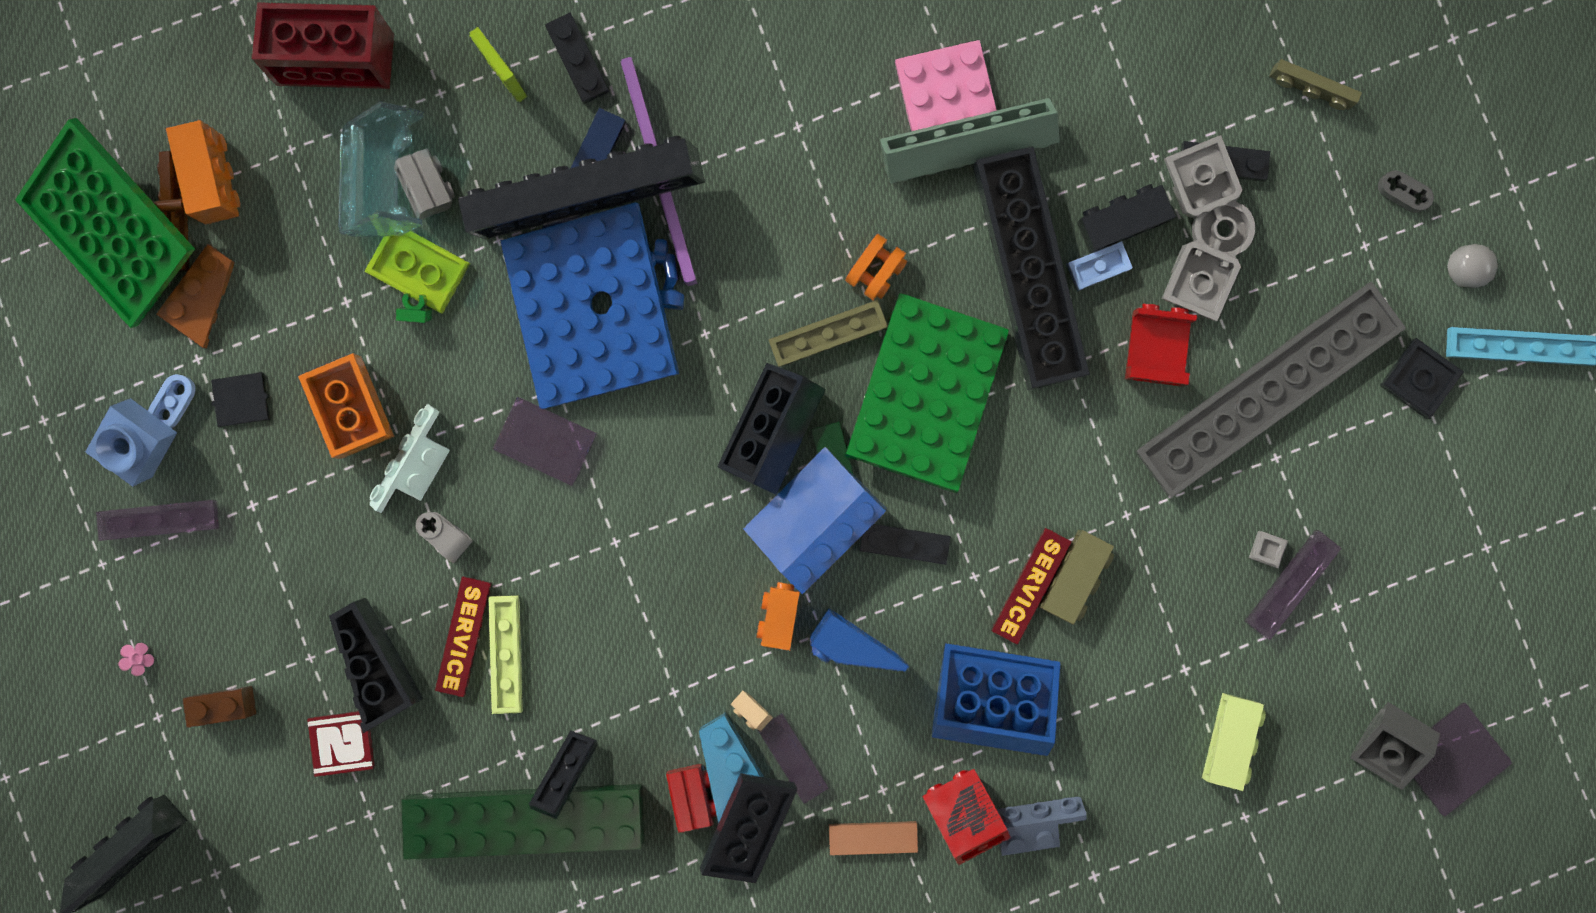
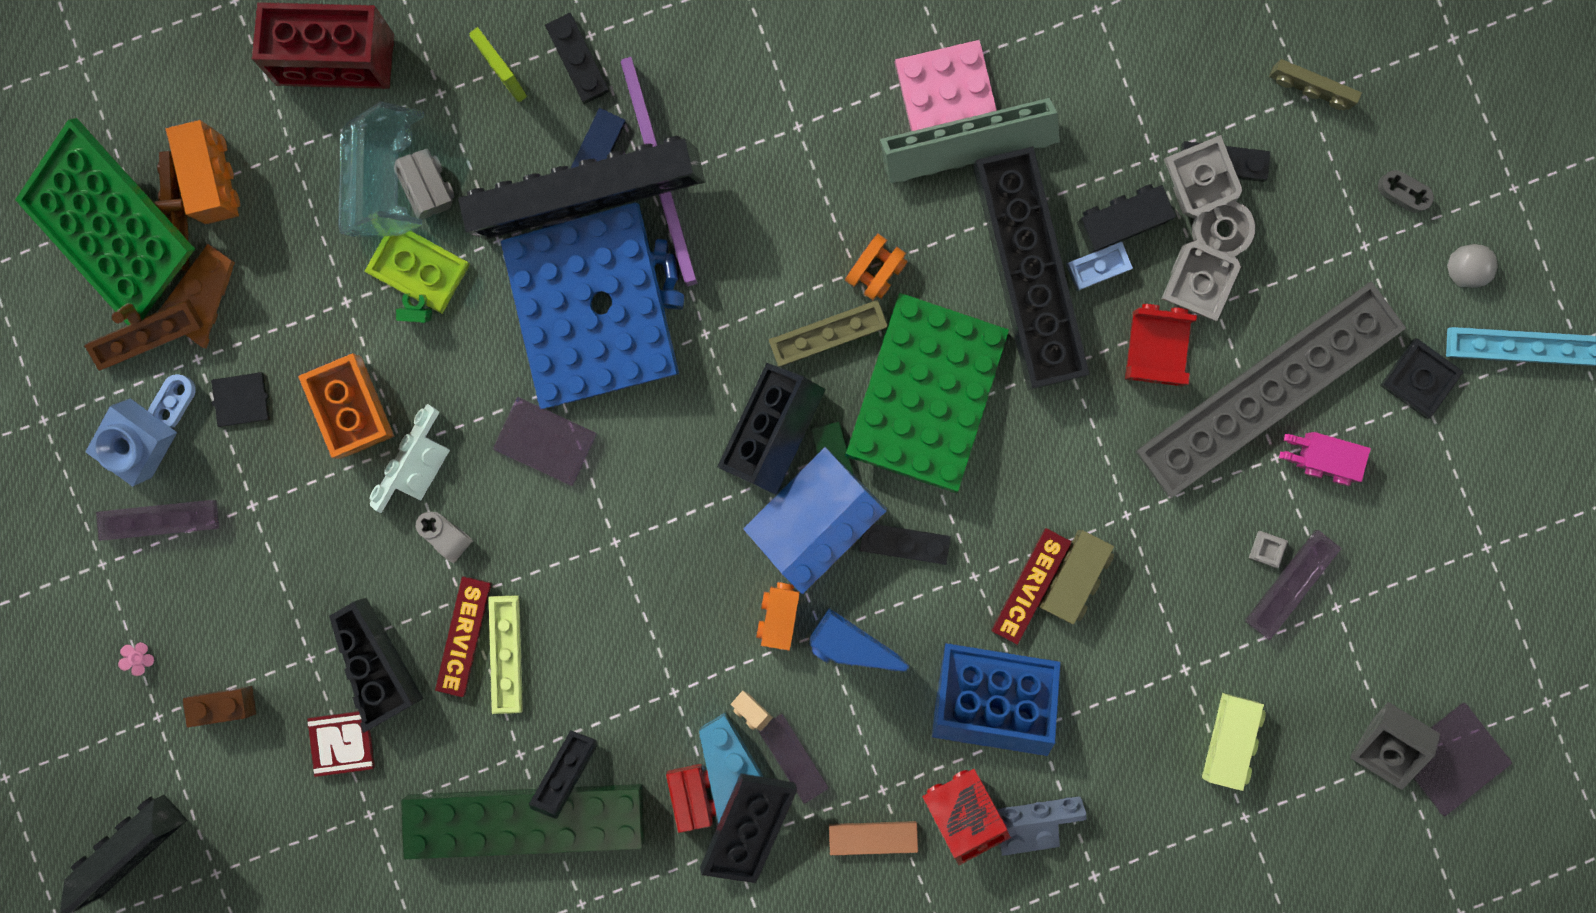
(142, 333): none -> reddish brown plate
(1328, 456): none -> dark pink hinge

